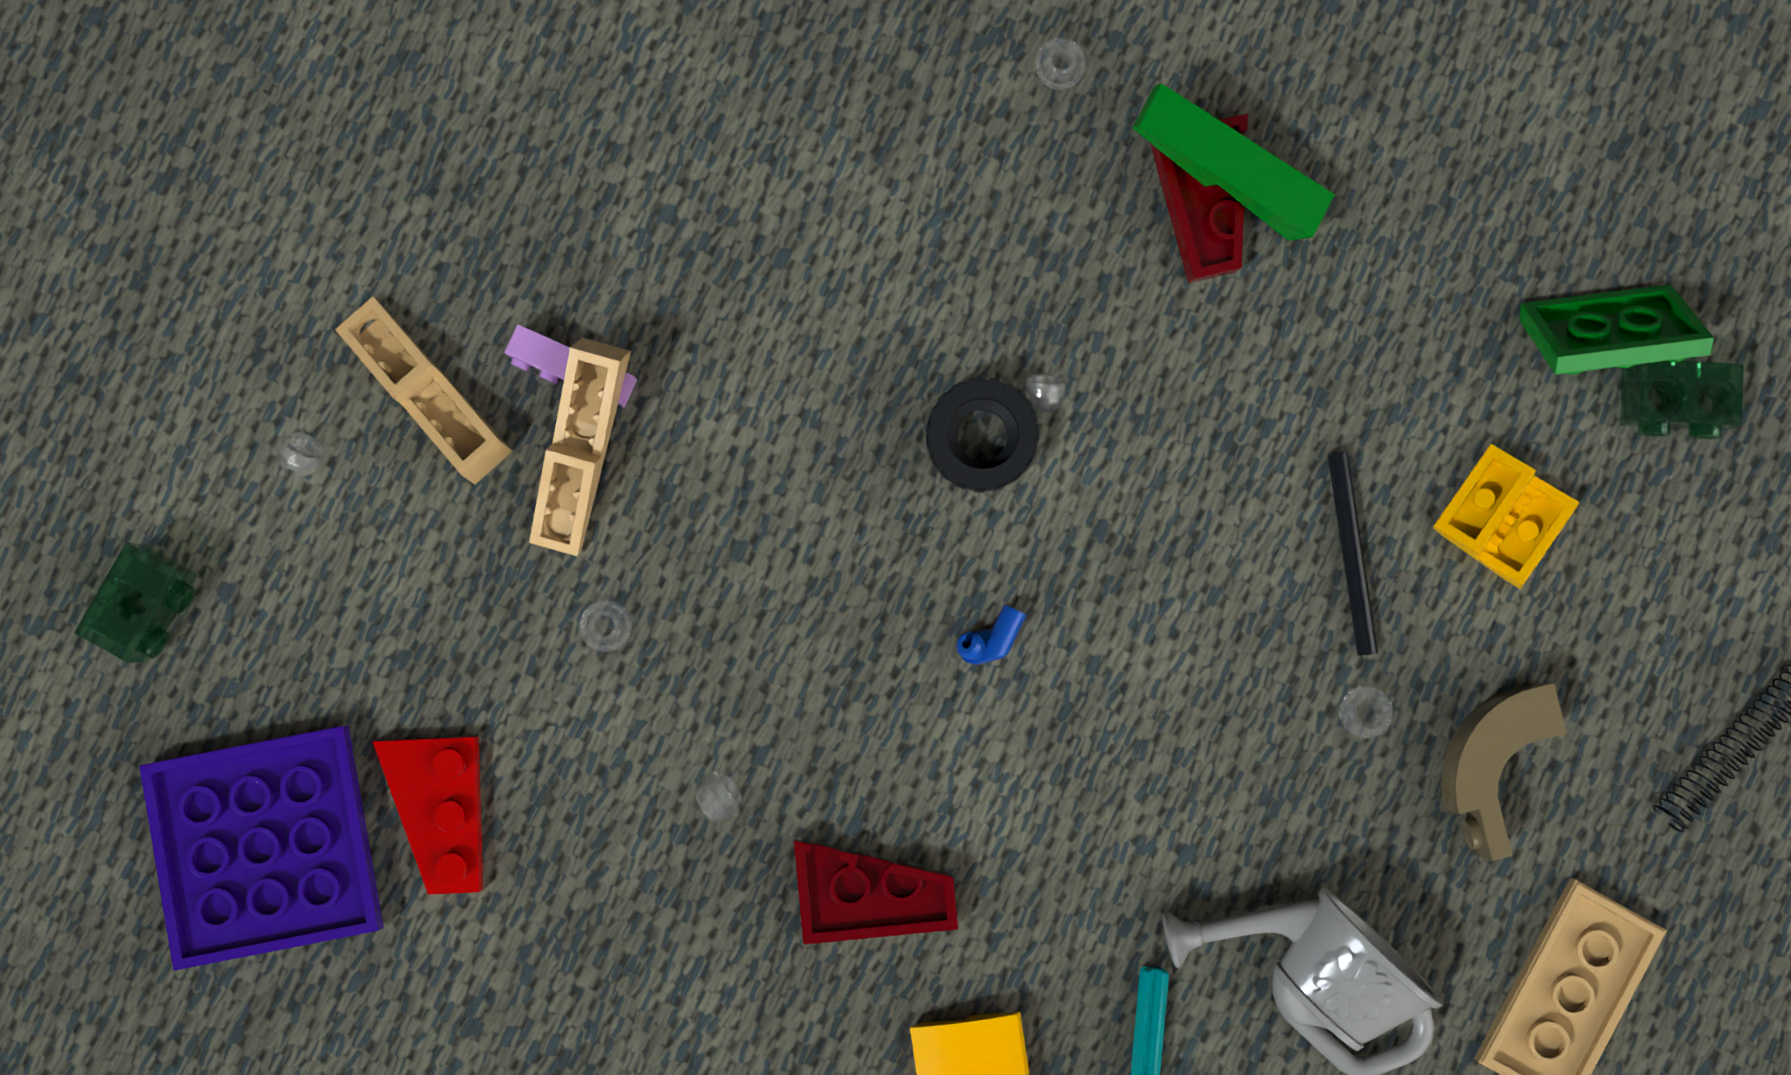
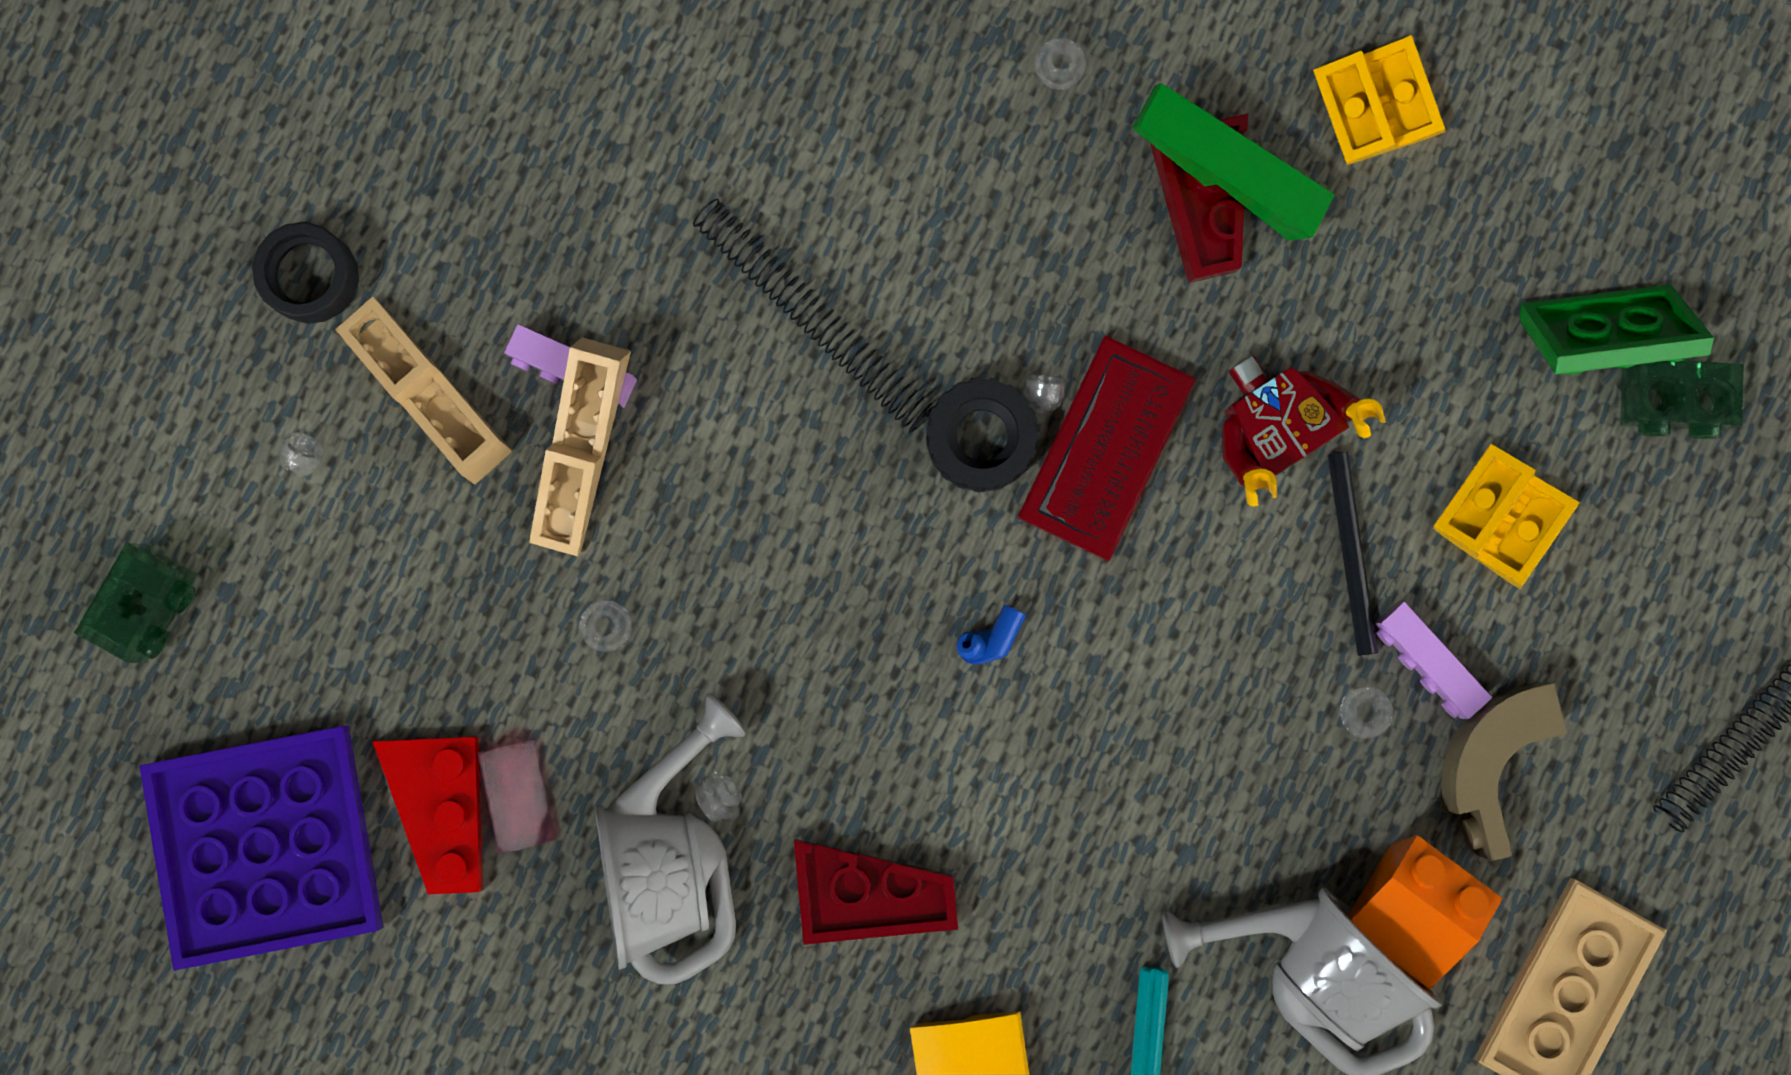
(275, 248): none -> black tyre
(516, 796): none -> clear pink slope
(662, 864): none -> light grey piece
(925, 412): none -> black piece
(1106, 448): none -> dark red tile
(1285, 422): none -> dark red torso
(1379, 100): none -> yellow slope
(1423, 910): none -> orange slope
(1432, 660): none -> lavender piece

